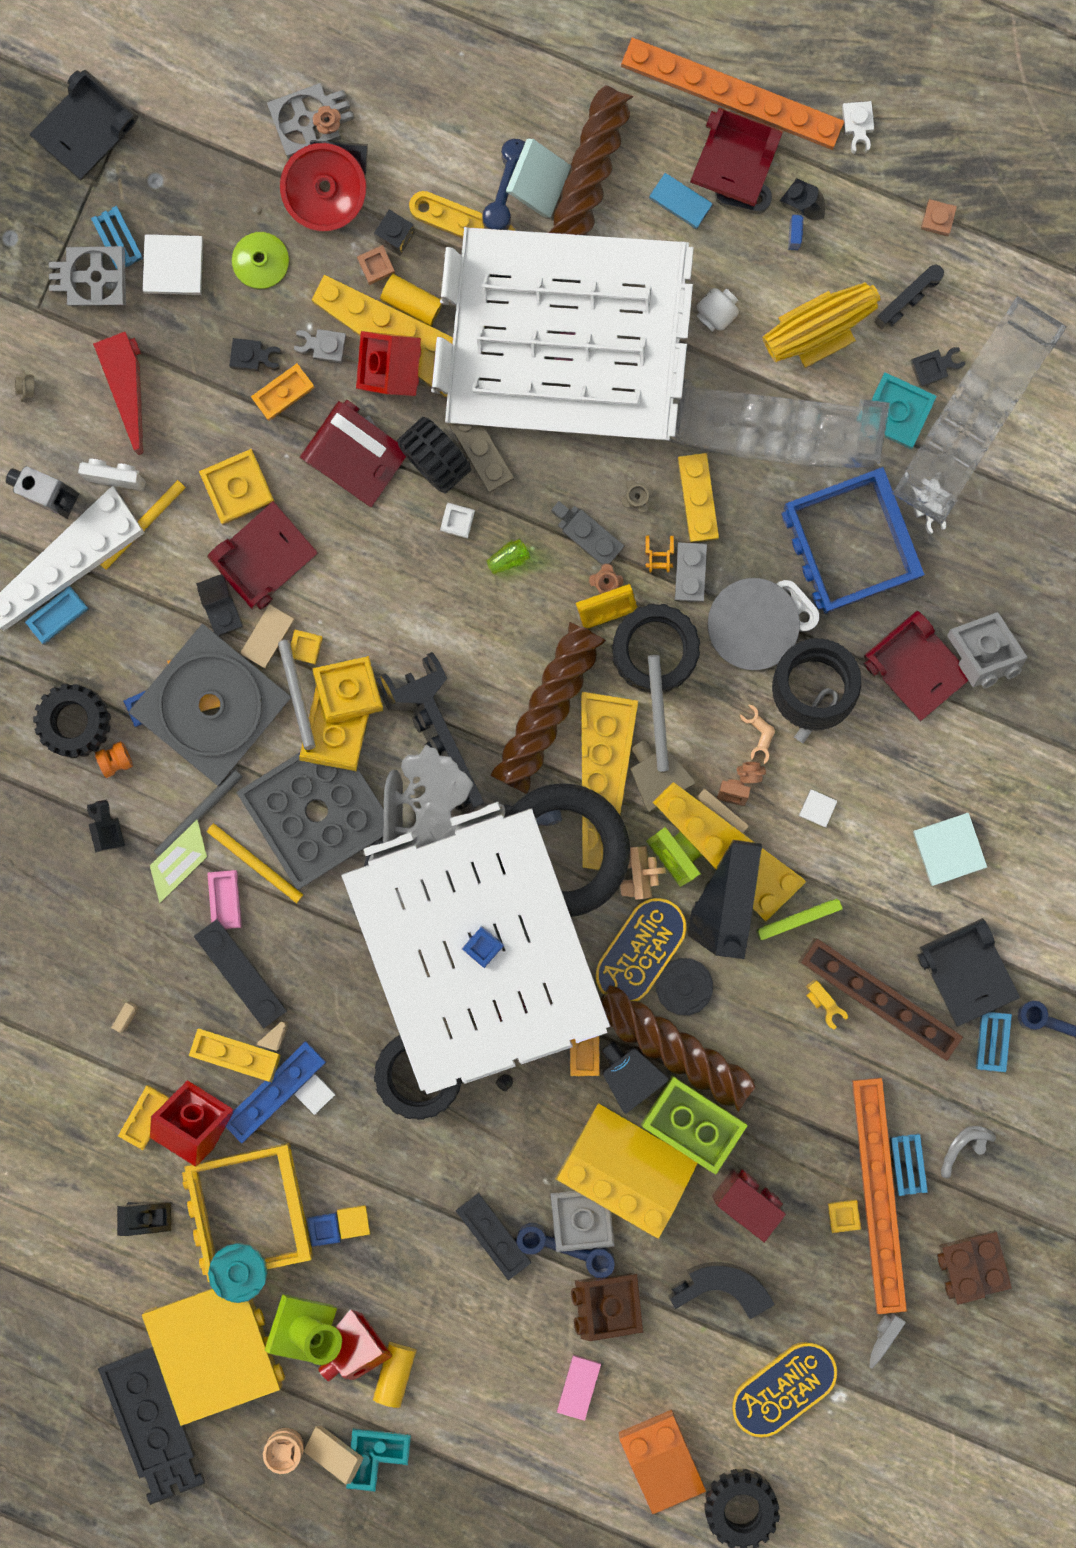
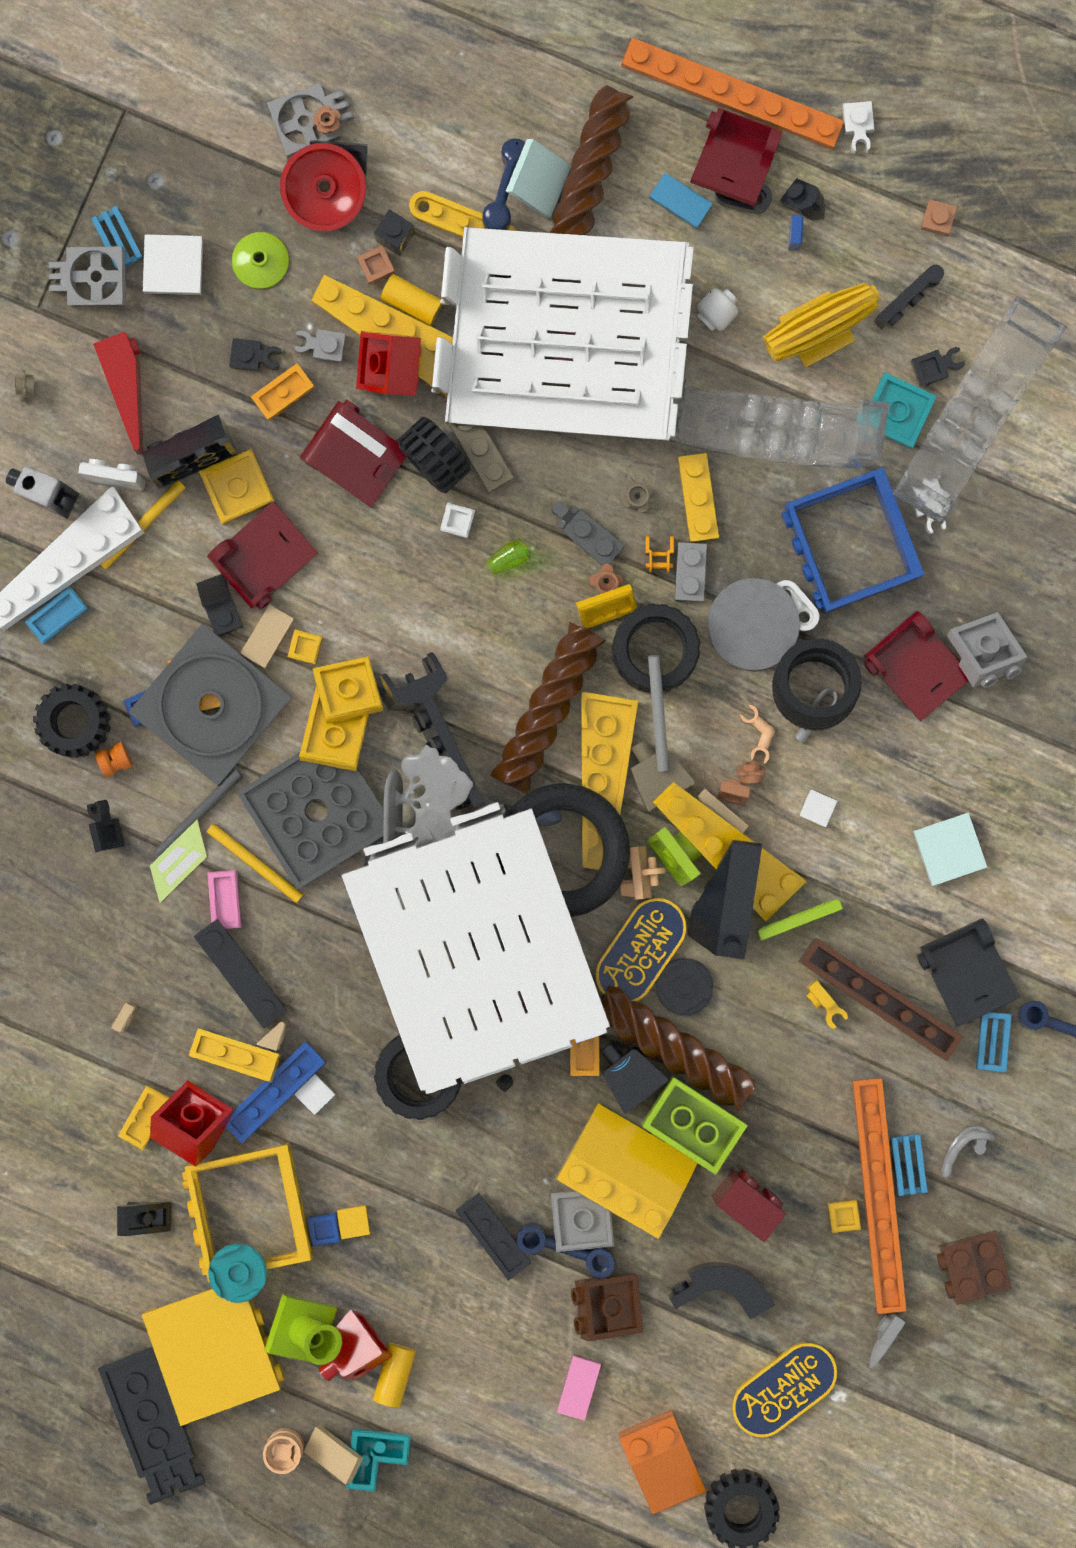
(85, 121): black door -> none
(189, 452): none -> black wedge
(296, 695): light grey bar -> none
(483, 946): blue tile -> none

